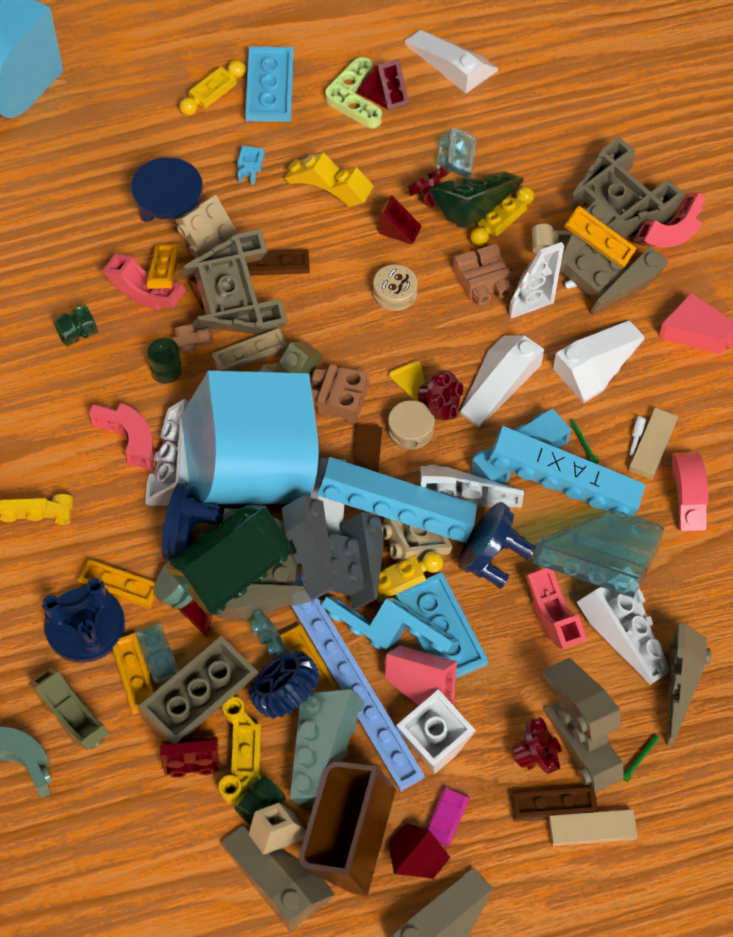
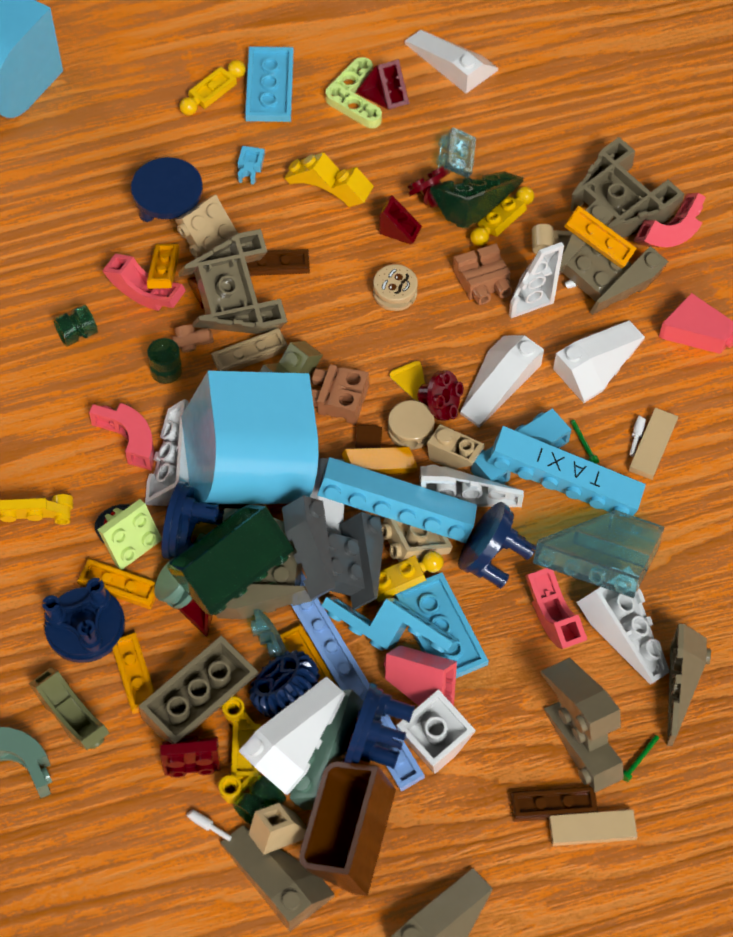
(127, 532): none -> yellowish green plate
(157, 653): clear light blue slope -> none
(206, 823): none -> white piece
(289, 739): none -> white wedge
(370, 729): none -> dark blue piece
(382, 460): none -> light orange tile
(416, 853): dark red slope -> none
(447, 815): dark pink tile -> none
(453, 448): none -> tan slope
(537, 748): dark red plate -> none
(692, 490): coral arch -> none

